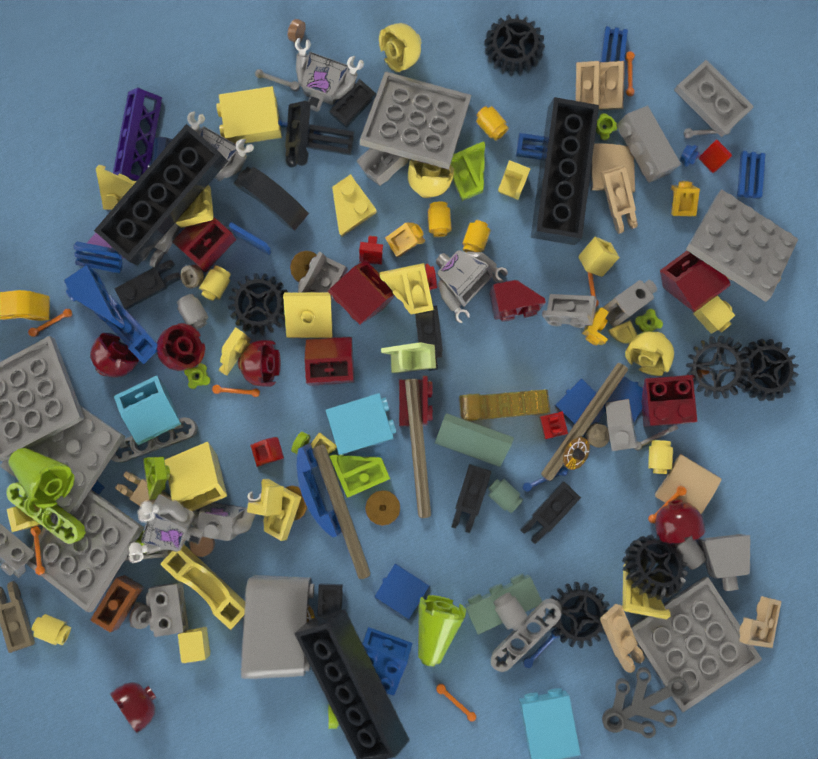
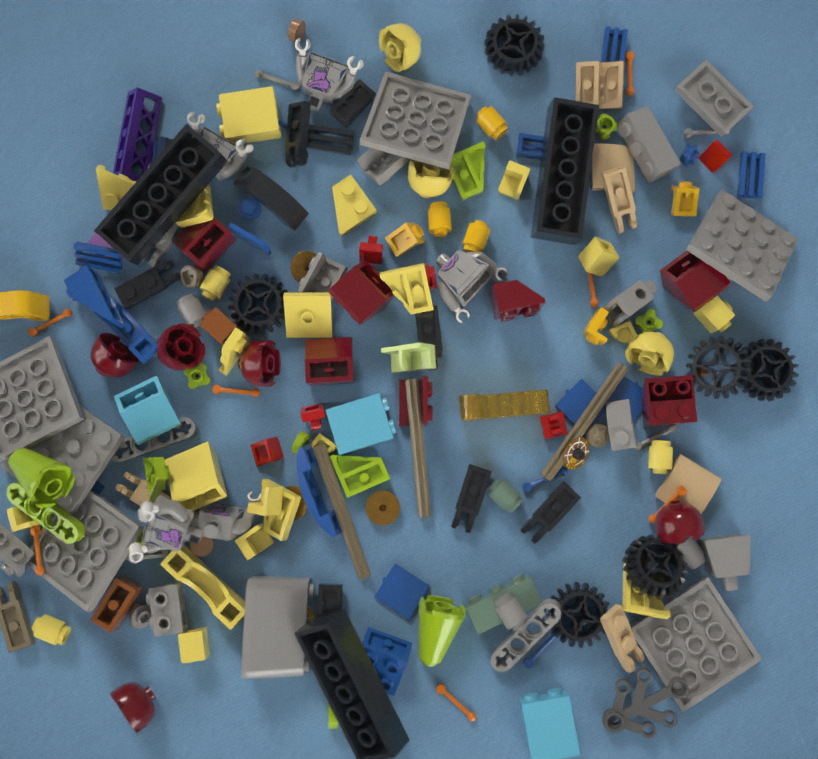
(218, 325): none -> dark orange brick
(249, 208): none -> blue plate
(254, 541): none -> light yellow panel
(313, 414): none -> red tile
(473, 440): sand green tile -> none
(570, 309): light grey bracket -> none
(762, 630): tan plate -> none

